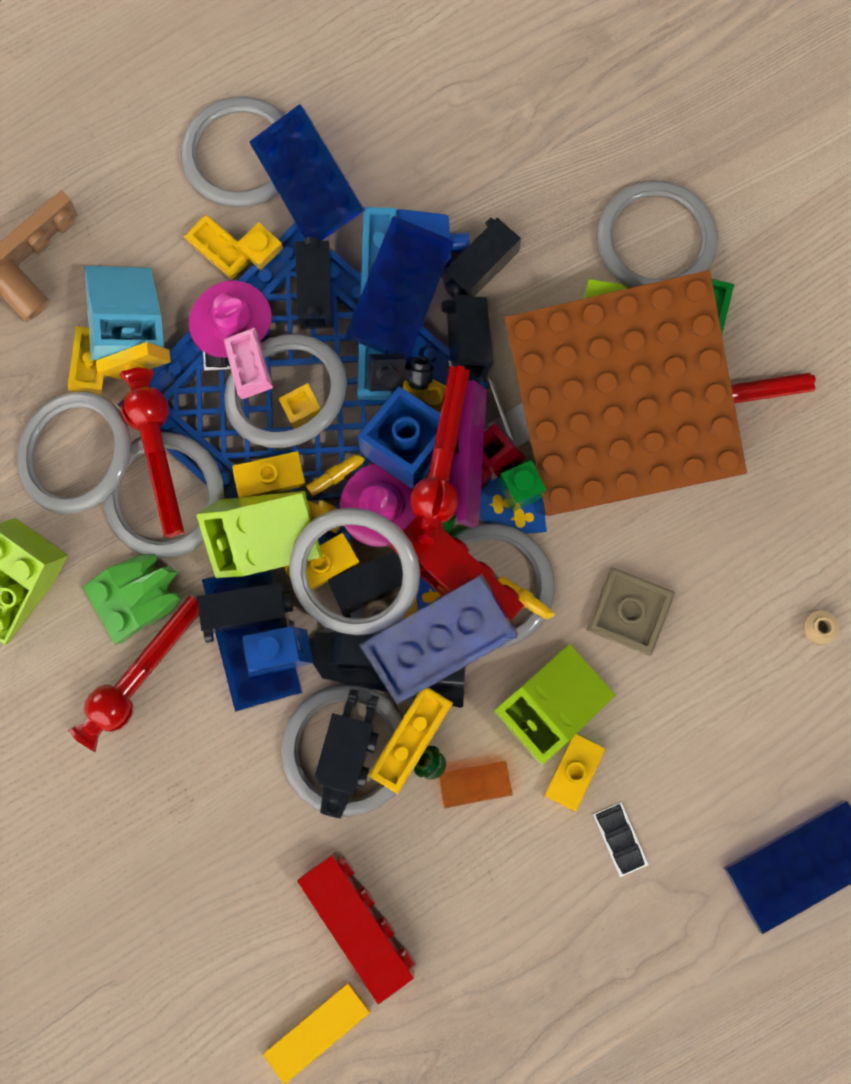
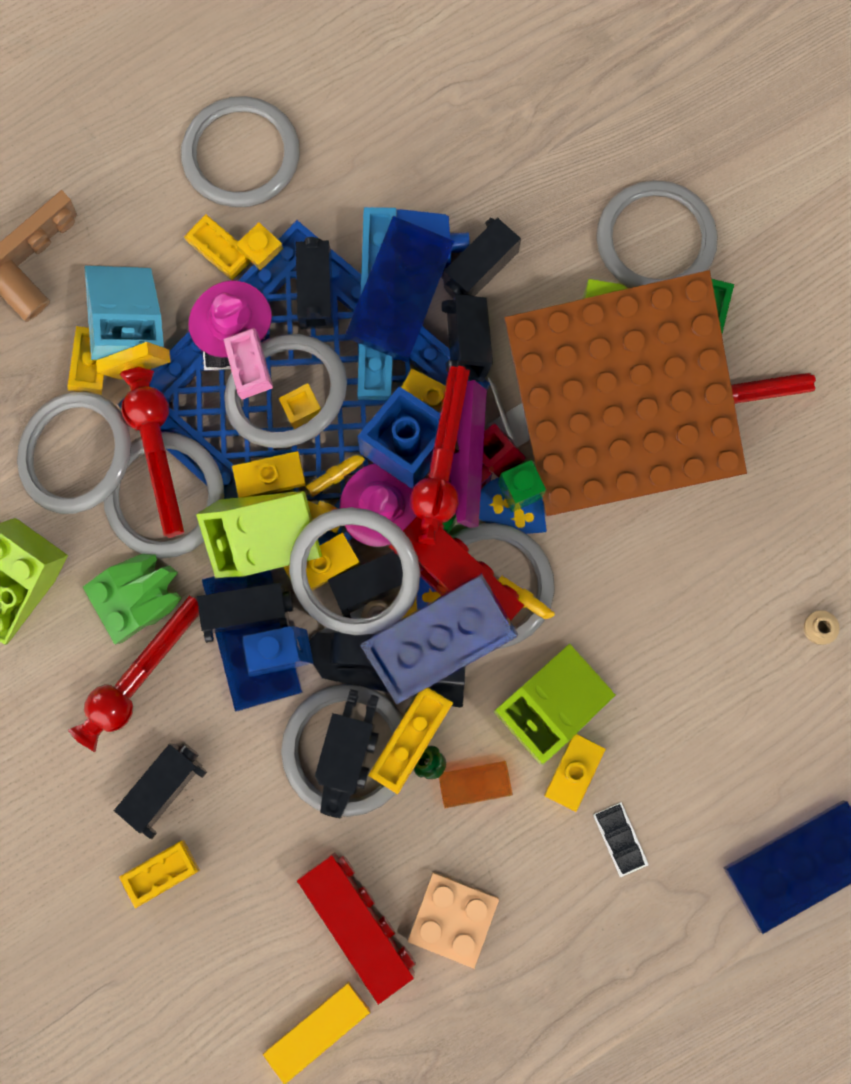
(159, 787): none -> black brick
(159, 873): none -> yellow plate
(306, 175): clear blue plate -> none
(389, 371): black plate -> none
(453, 920): none -> light nougat plate
(630, 611): dark tan tile -> none

